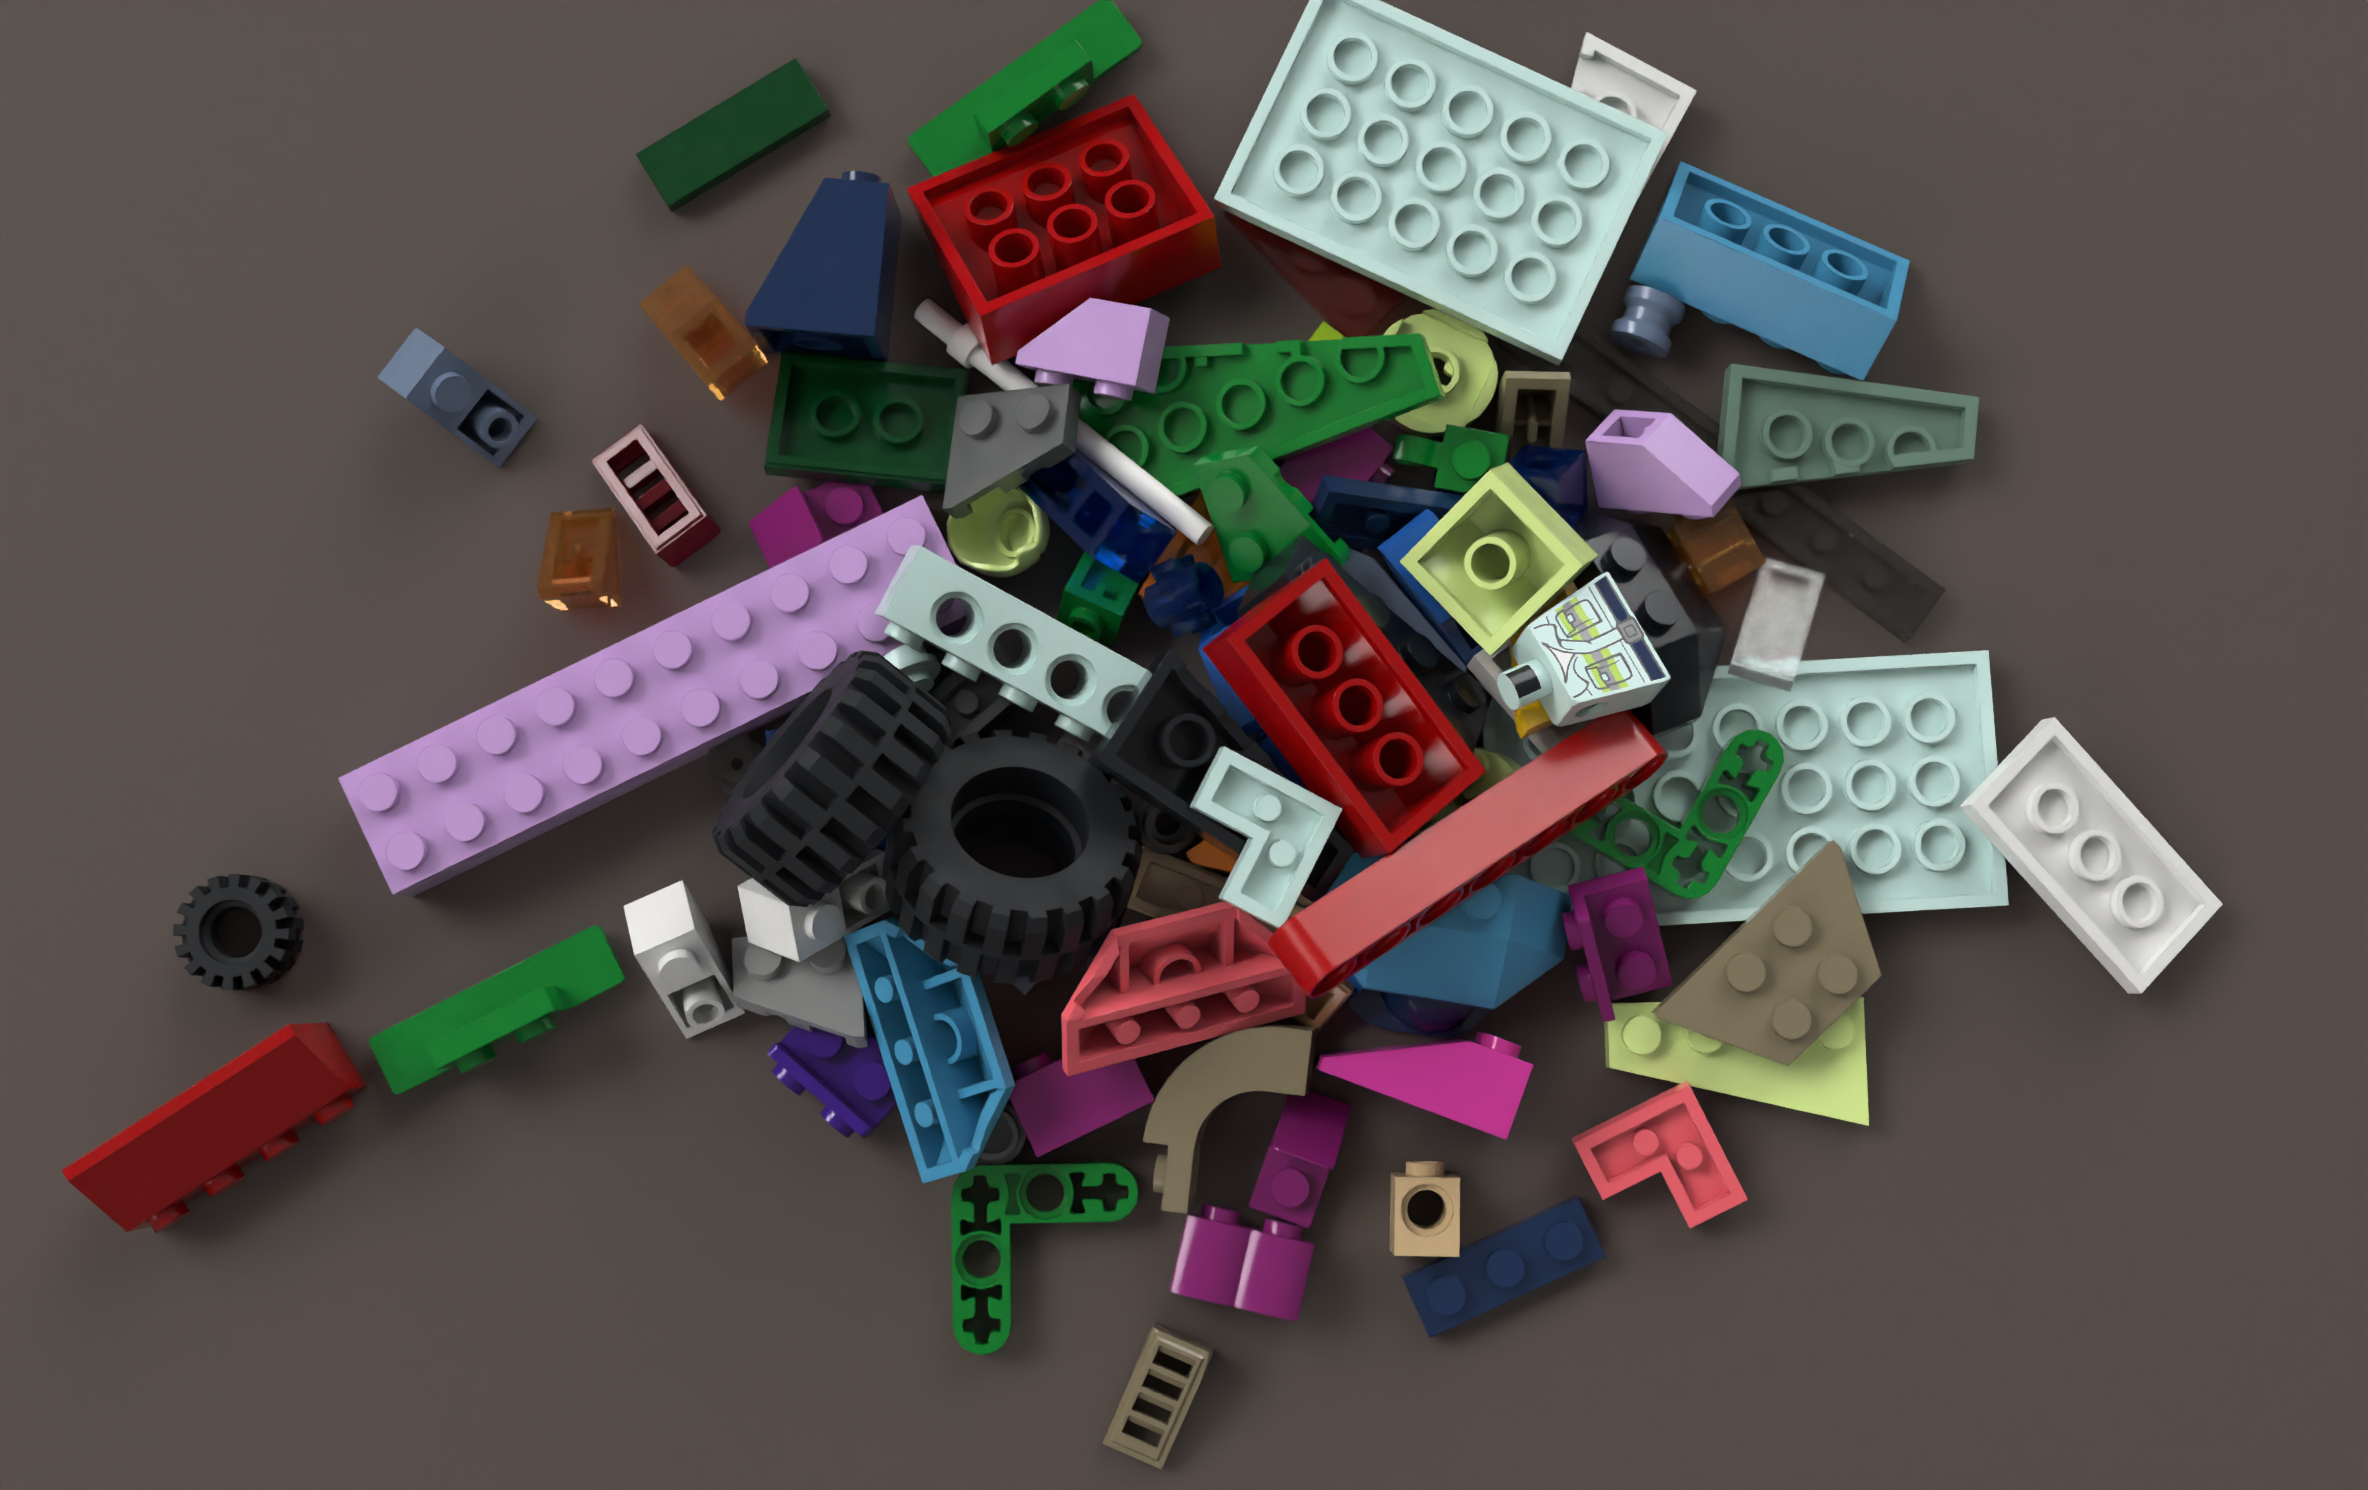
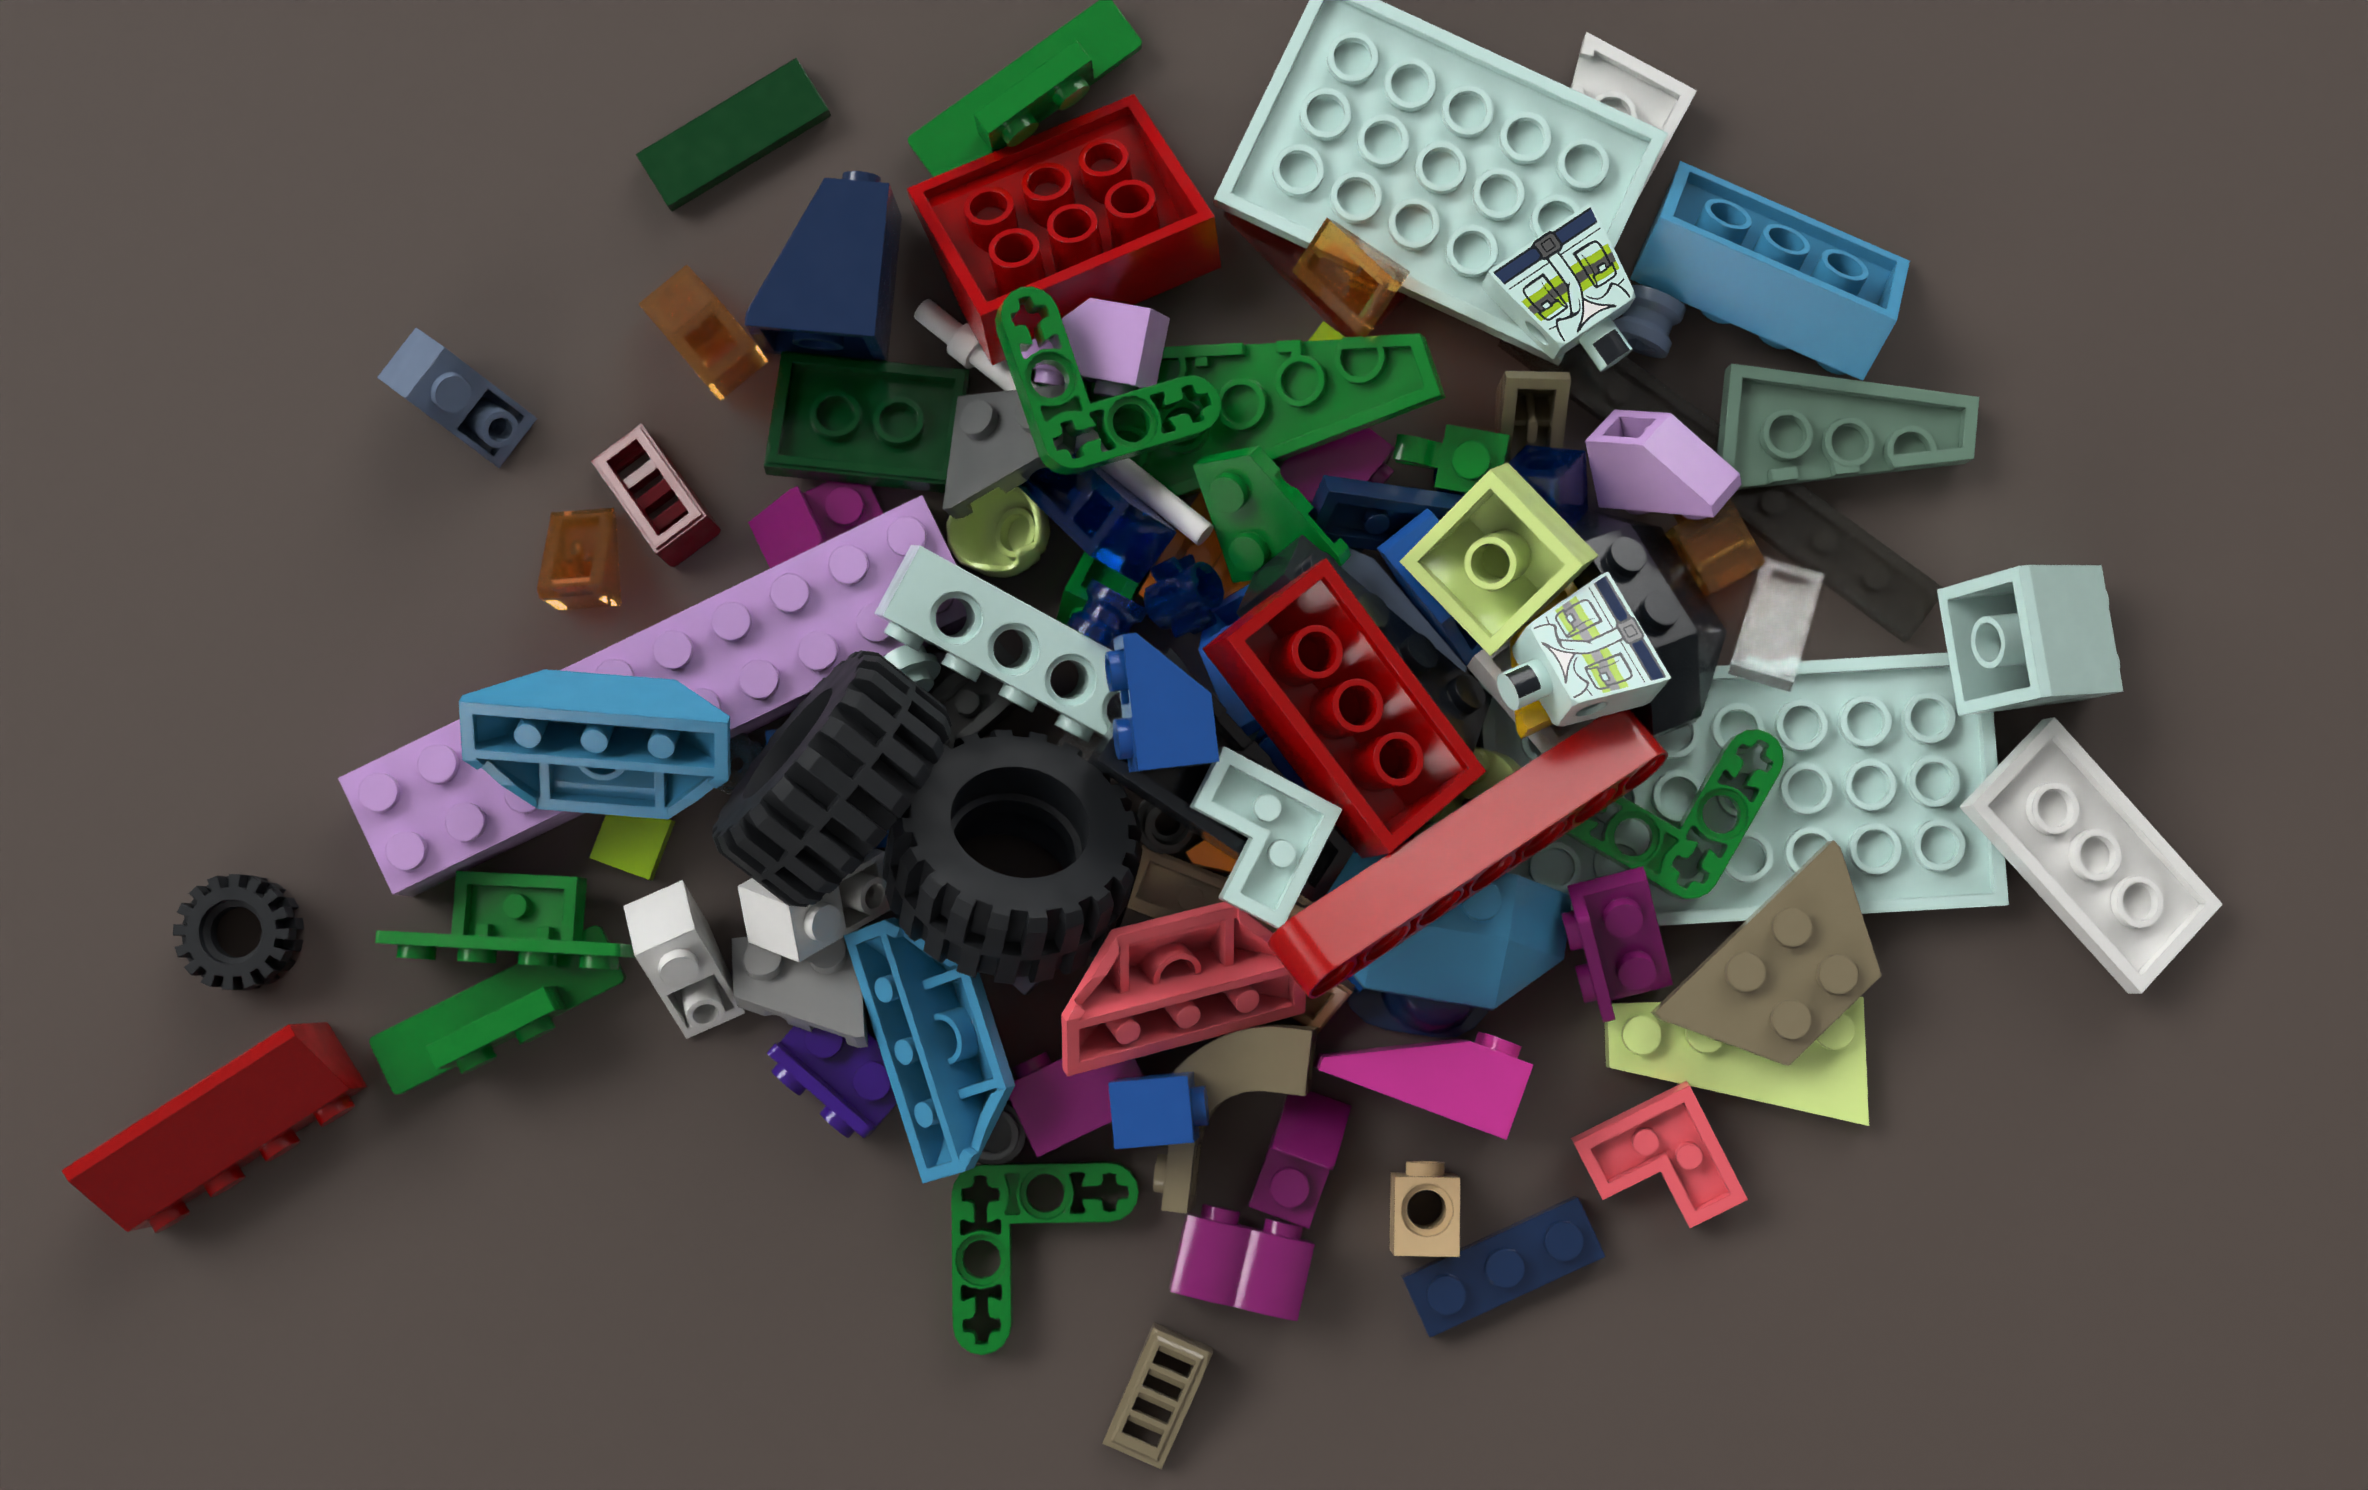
(514, 914): none -> green bracket
(597, 742): none -> dark azure wedge
(632, 843): none -> lime tile
(1073, 408): none -> green beam
(1106, 615): none -> clear blue wheel
(1157, 1110): none -> blue brick
(1164, 710): none -> blue slope
(1350, 276): none -> clear orange slope
(1467, 362): yellowish green plate -> none
(1567, 290): none -> torso
(2030, 638): none -> light aqua slope

